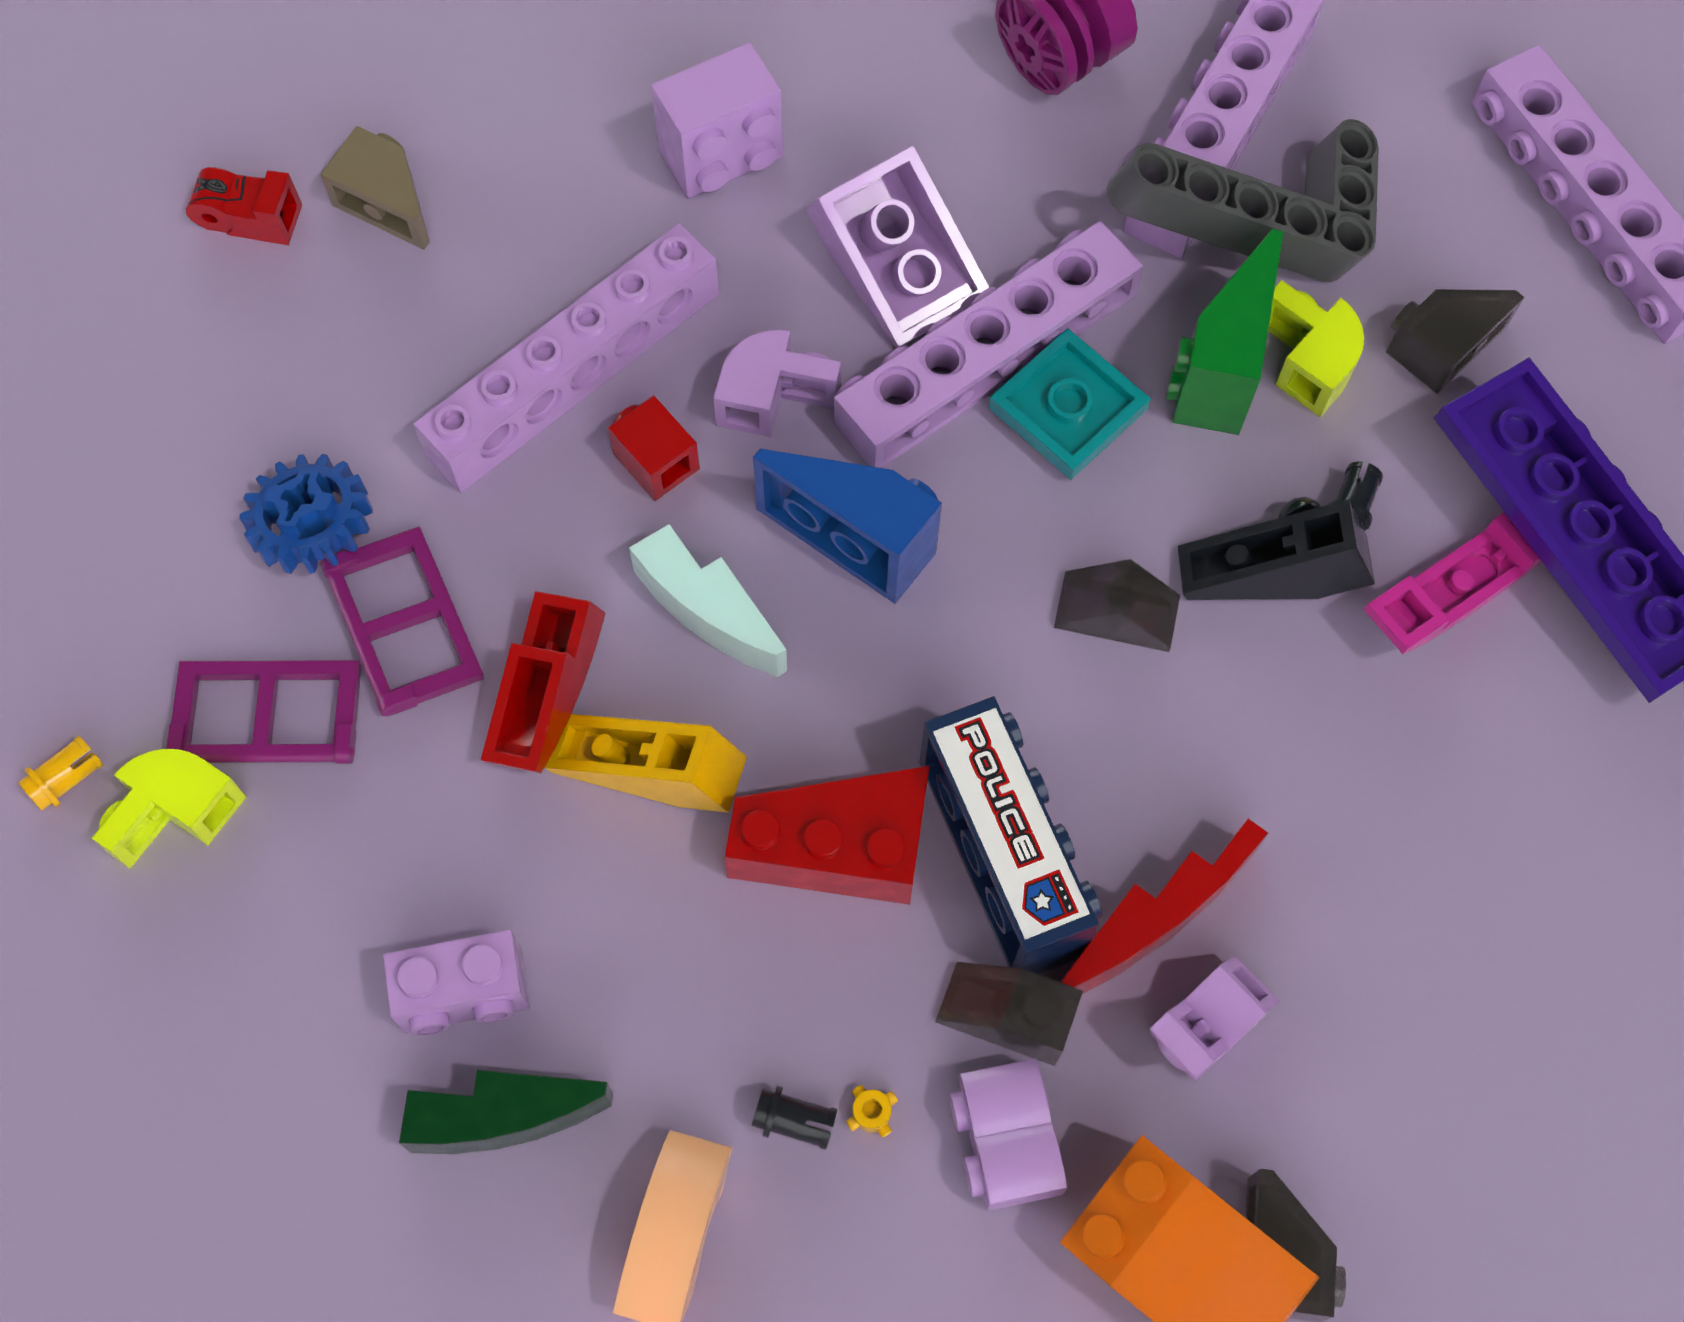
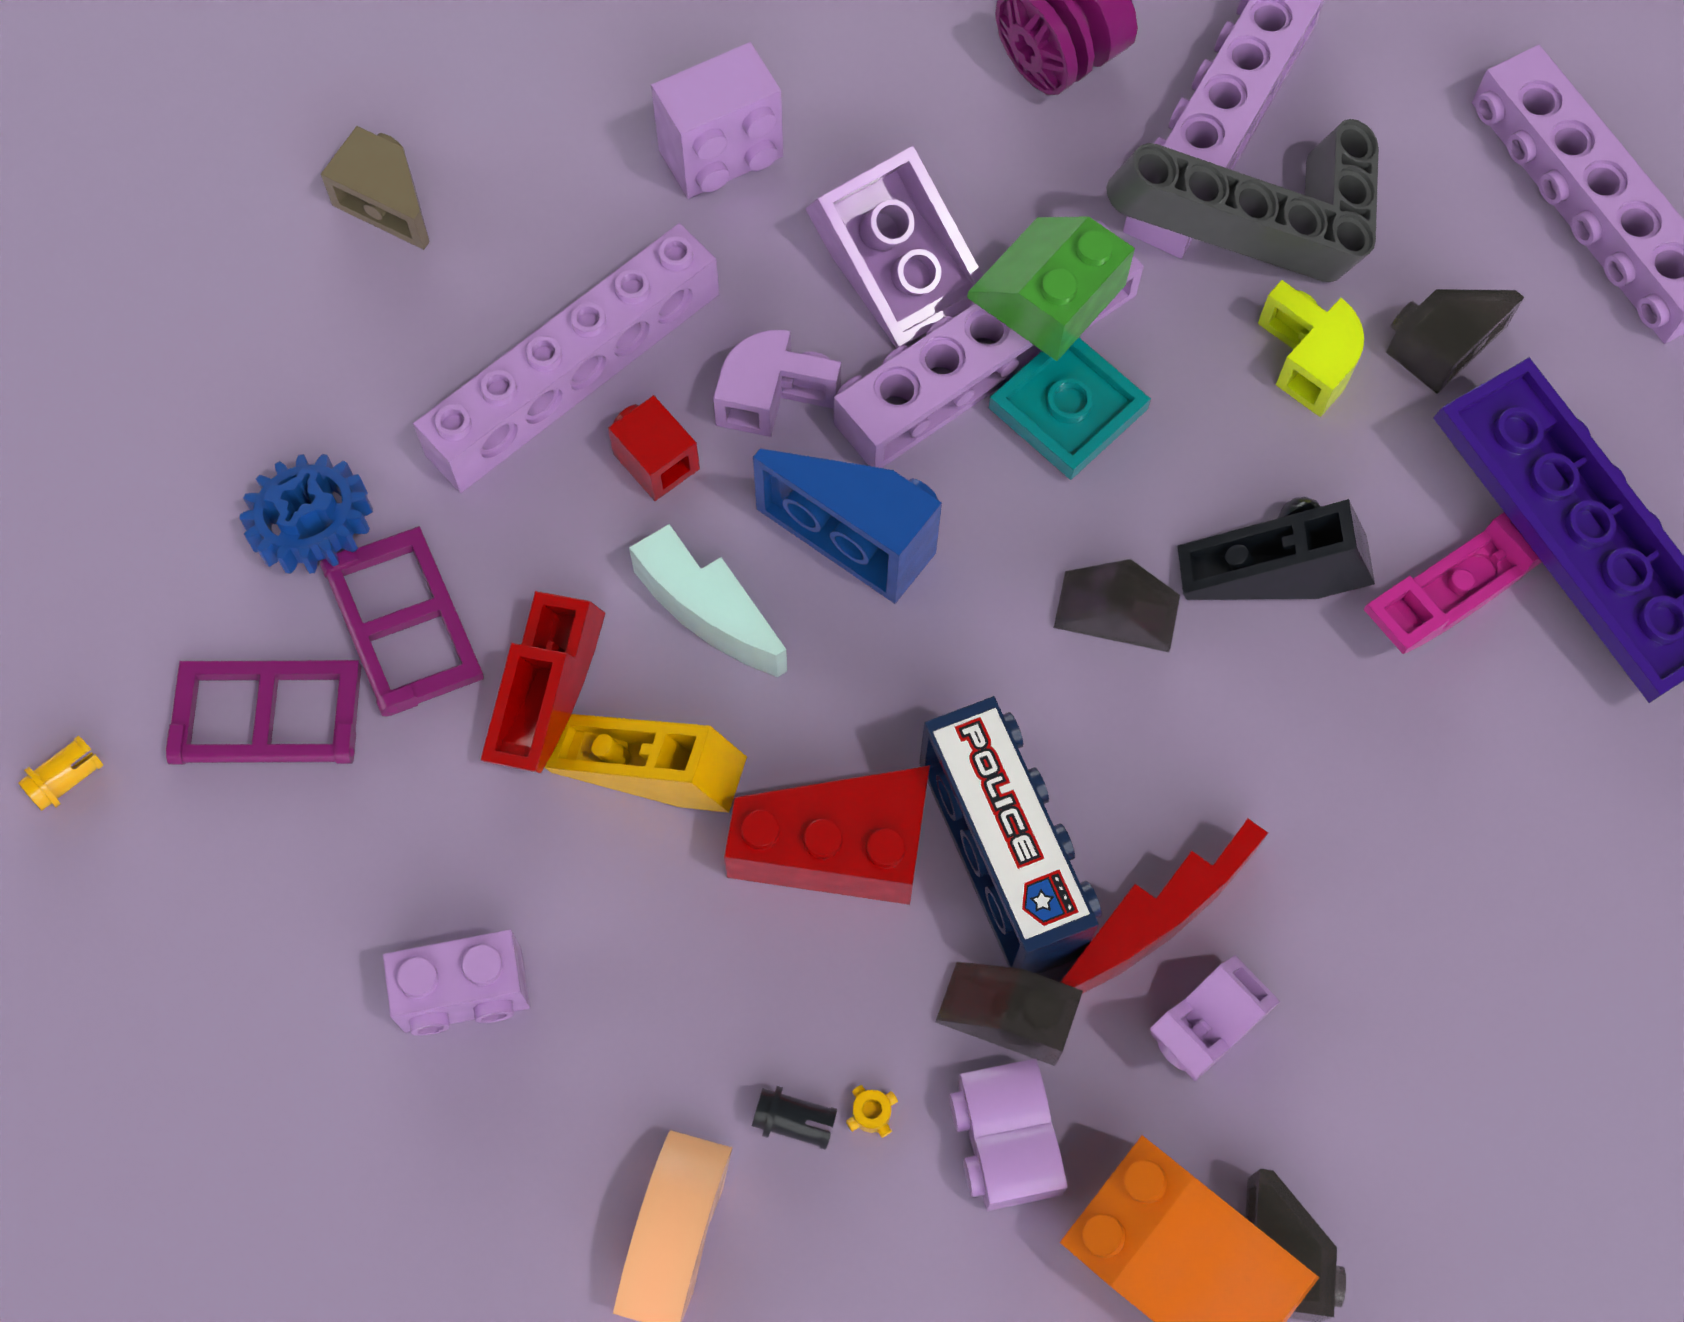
(162, 789): neon yellow brick -> none
(245, 204): red leg -> none
(500, 1114): dark green slope -> none
(1055, 280): none -> bright green slope
(1224, 358): green slope -> none
(1360, 493): black pin -> none

